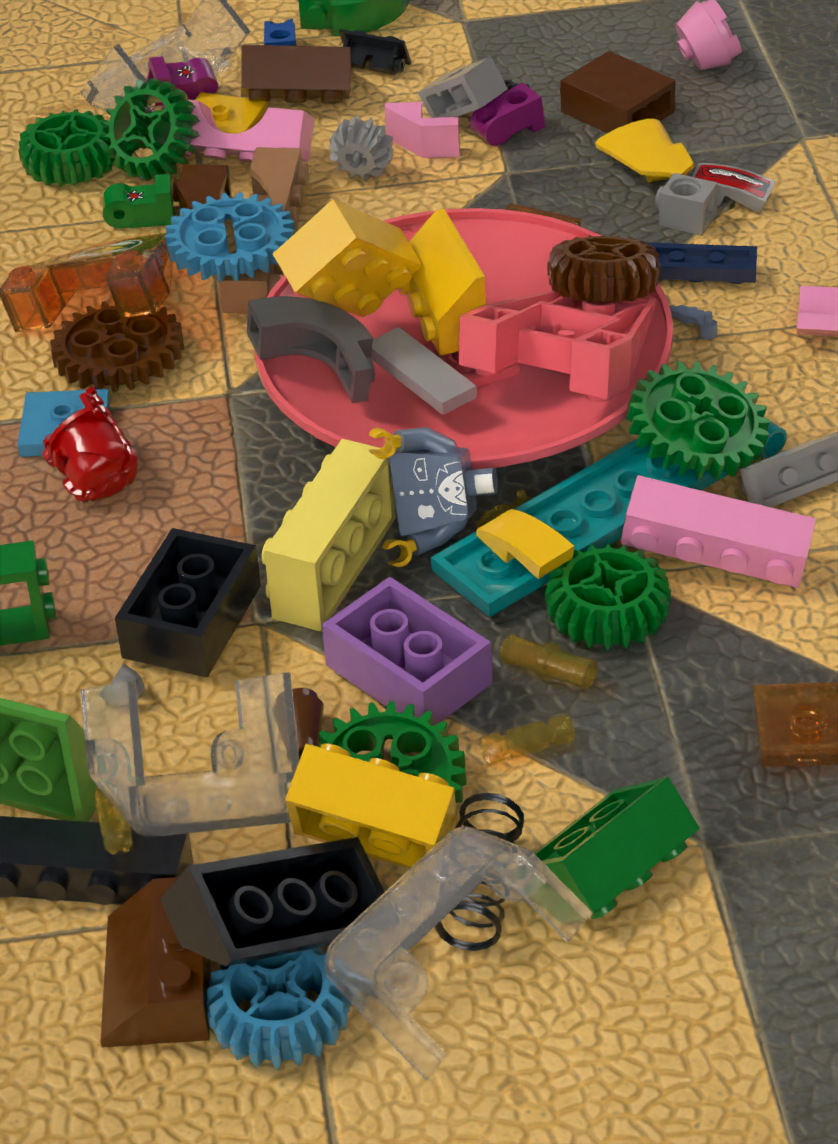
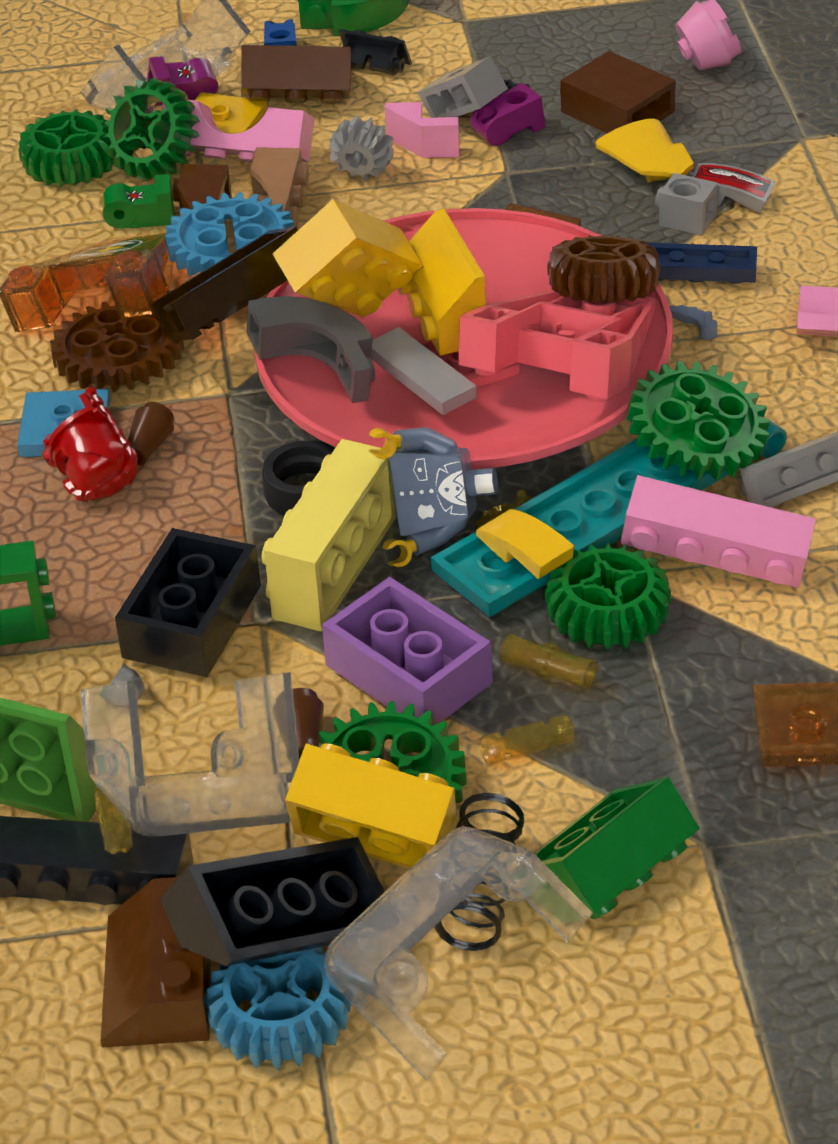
(150, 429): none -> reddish brown cone
(222, 287): none -> dark brown door
(286, 462): none -> black tyre

